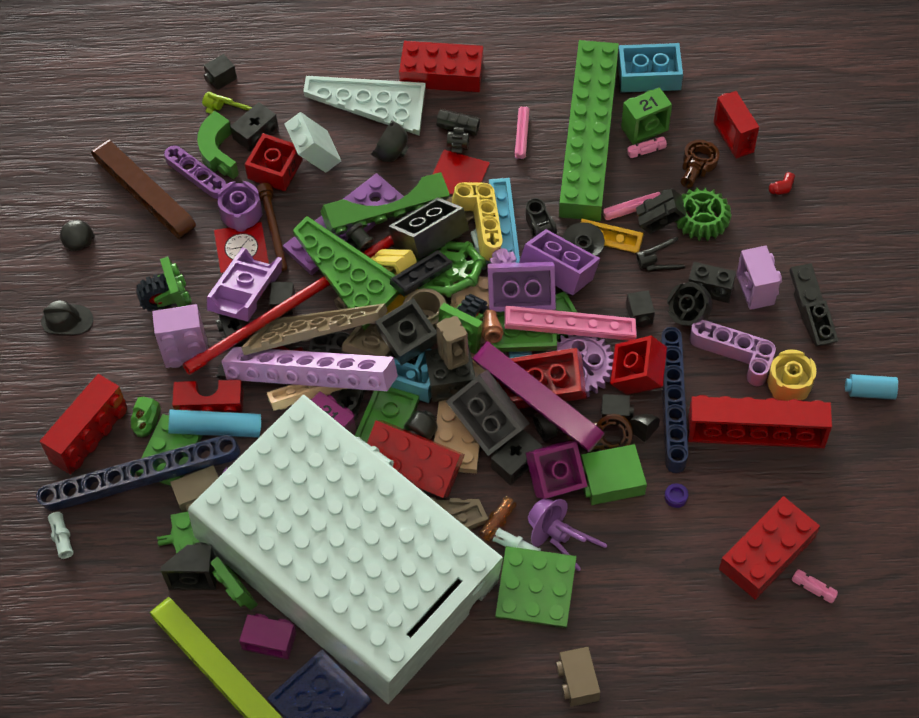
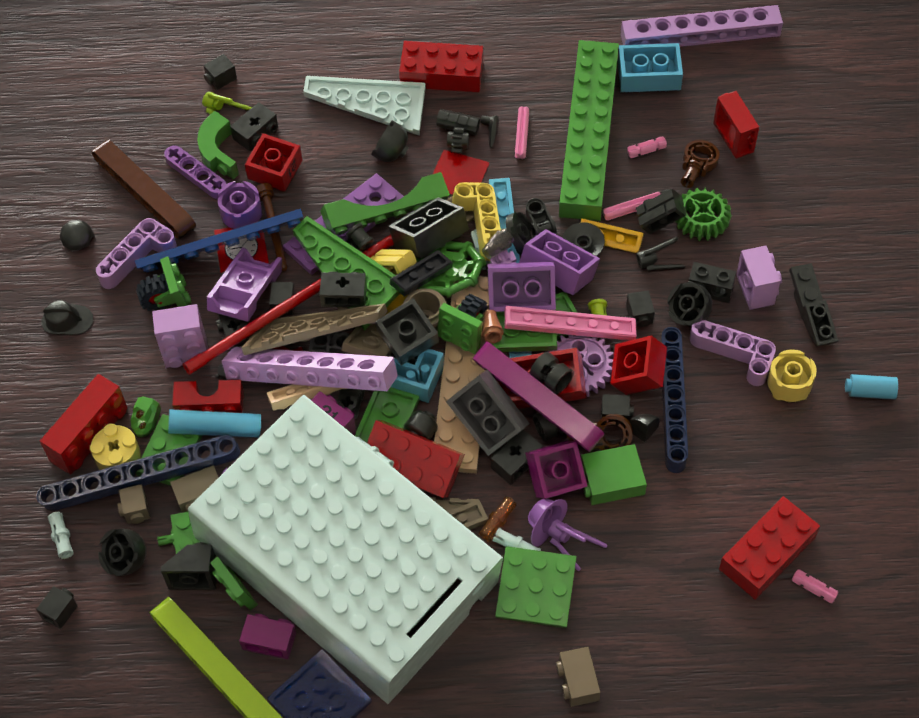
(57, 606): none -> pearl dark grey brick
(114, 446): none -> light yellow brick
(121, 552): none -> pearl dark grey cylinder
(133, 504): none -> dark tan brick
(145, 236): none -> lavender beam
(230, 238): none -> blue plate
(312, 142): light aqua brick -> none
(343, 289): none -> pearl dark grey brick
(446, 382): pearl dark grey bracket -> none
(452, 342): dark tan brick -> none
(493, 126): none -> pearl dark grey bar
(498, 243): none -> clear smoke cone
(520, 229): none -> pearl dark grey plate
(549, 370): none -> pearl dark grey wheel
(598, 306): none -> lime bush
(646, 115): bright green brick -> none
(676, 495): dark purple tile -> none
(704, 27): none -> lavender brick
(759, 421): red brick -> none
(783, 186): red arm -> none

